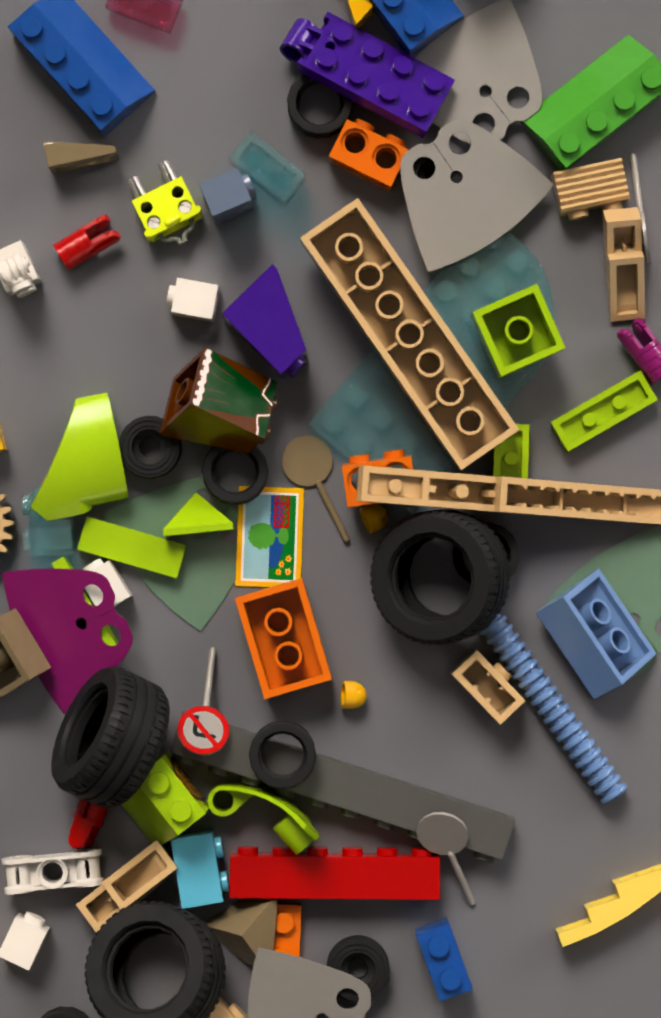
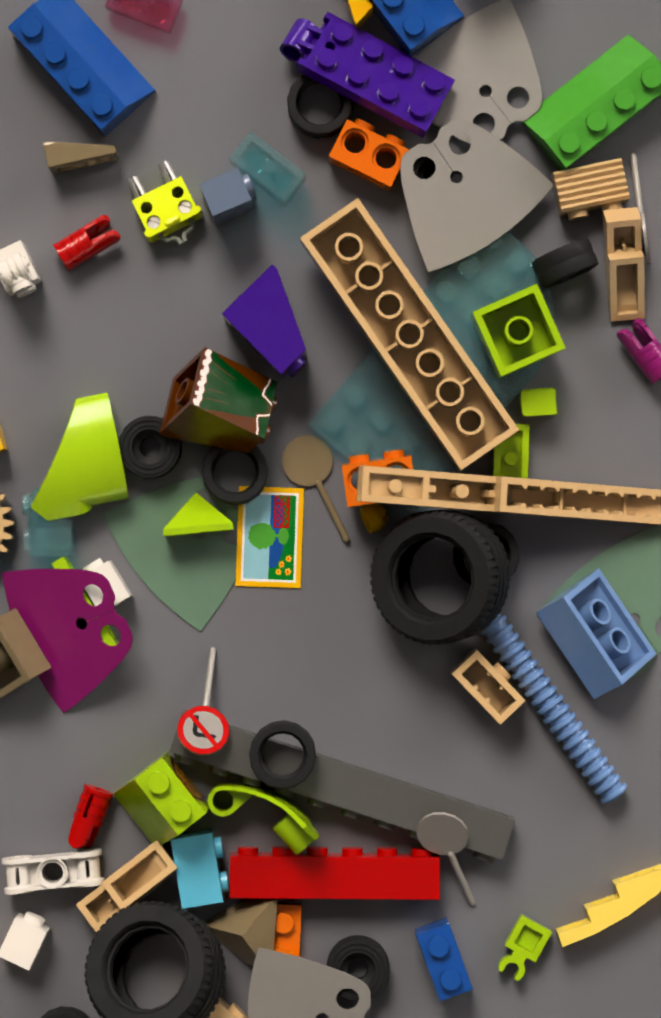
(110, 737): black tyre -> none
(131, 547): lime tile -> none
(193, 299): white brick -> none
(283, 638): orange brick -> none
(352, 695): yellow hinge -> none
(525, 941): none -> lime plate
(538, 402): none -> lime slope
(565, 263): none -> black tyre
(603, 411): lime plate -> none

